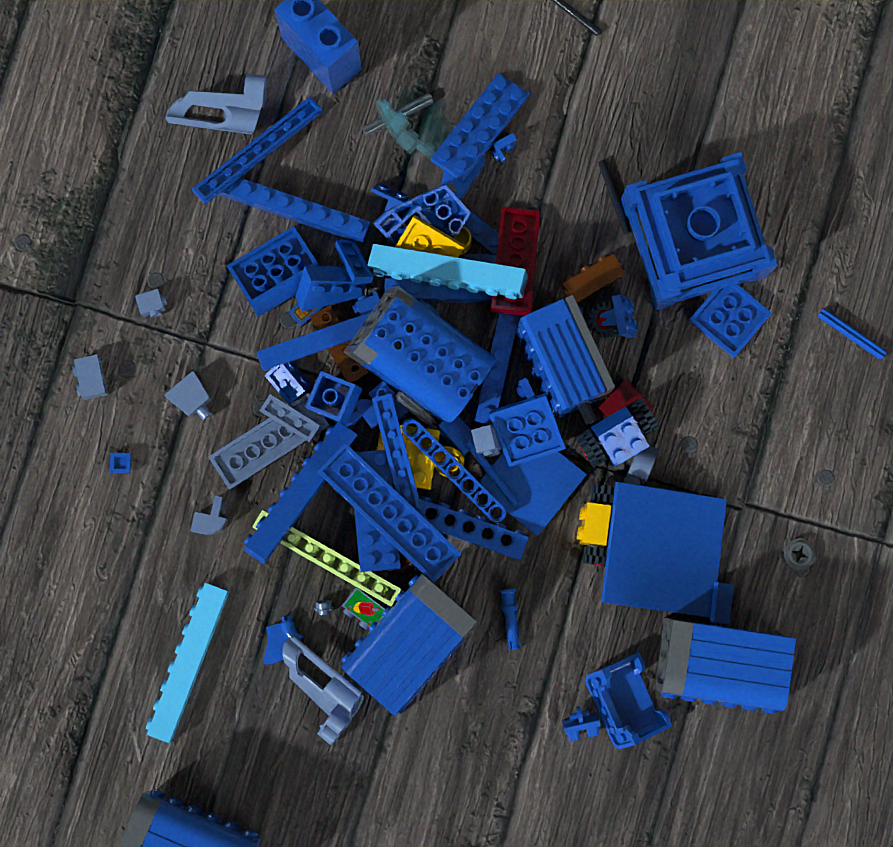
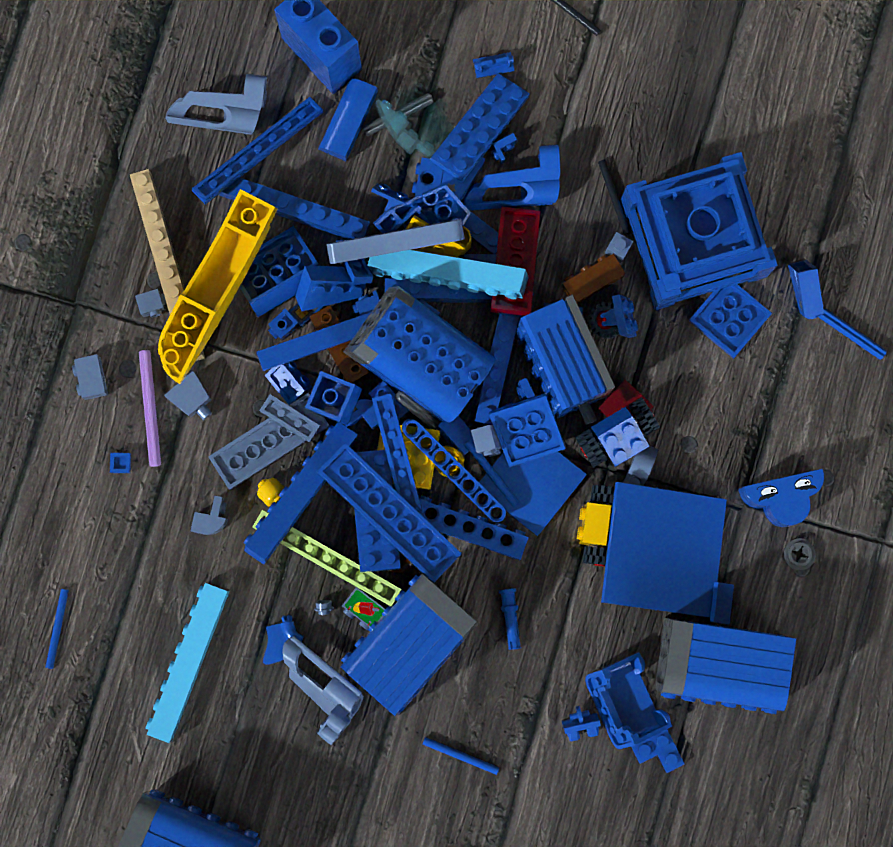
(57, 629): none -> blue bar
(149, 408): none -> lavender axle
(158, 238): none -> tan brick
(214, 284): none -> yellow slope
(269, 491): none -> yellow head
(290, 325): none -> blue brick
(348, 119): none -> blue brick
(395, 241): none -> sand blue beam
(424, 169): none -> blue brick
(460, 755): none -> blue bar
(493, 64): none -> blue hinge
(538, 184): none -> blue panel
(619, 246): none -> sand blue brick
(661, 746): none -> blue plate
(784, 499): none -> blue brick
(806, 288): none -> blue slope

